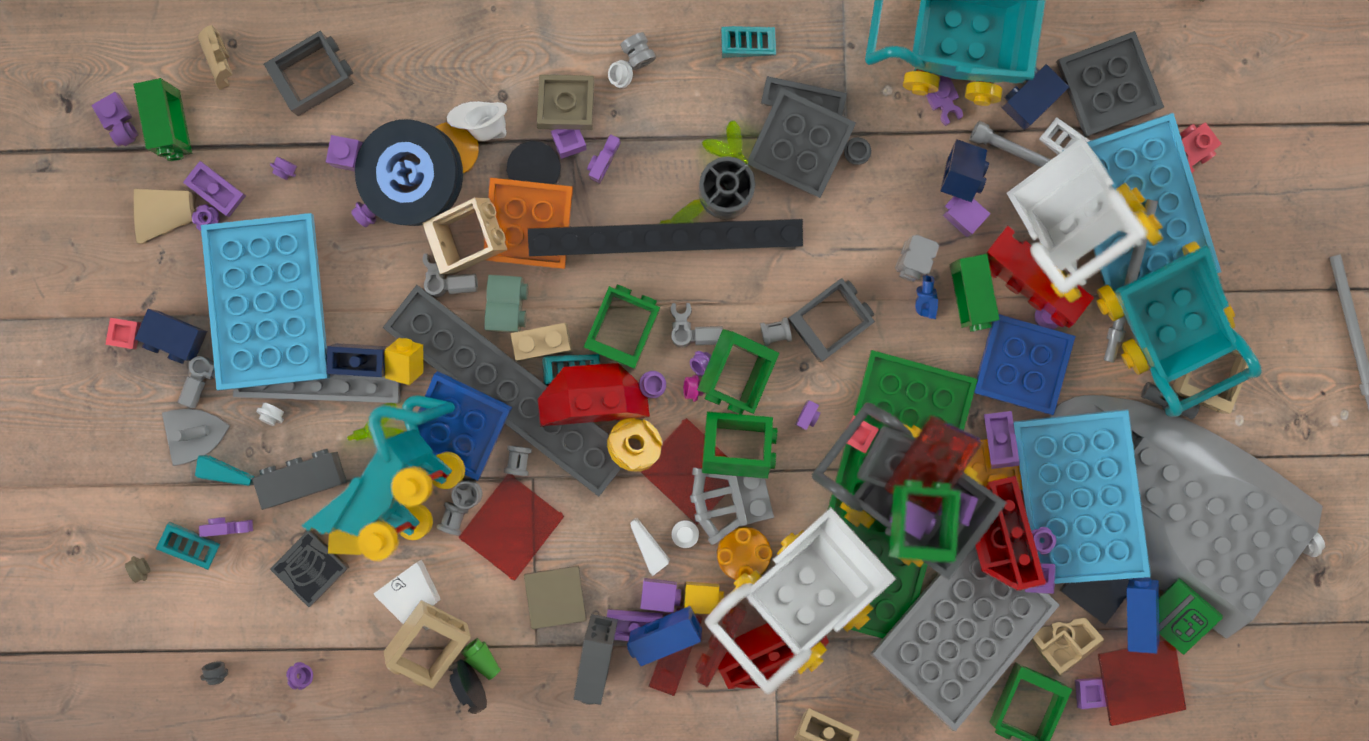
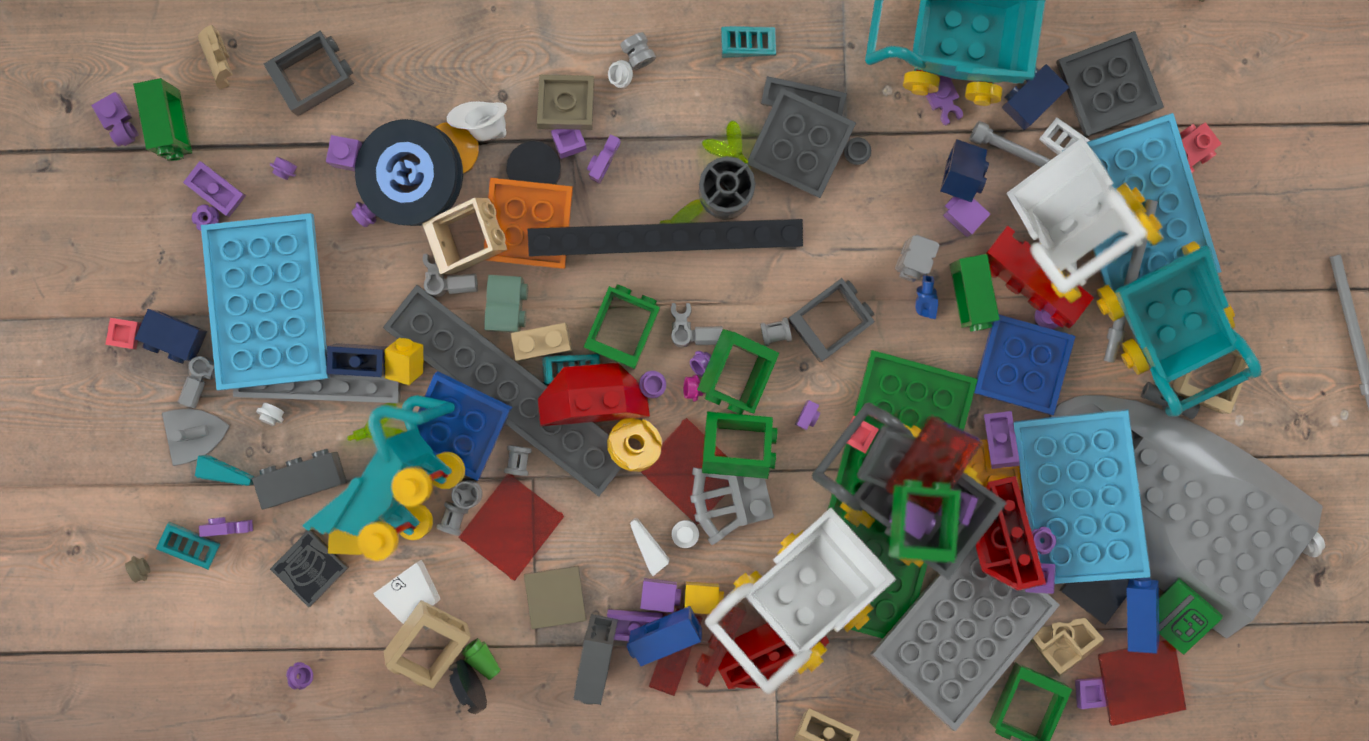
(161, 211): tan slope -> none
(214, 672): dark grey plate -> none
(743, 552): light orange dish -> none

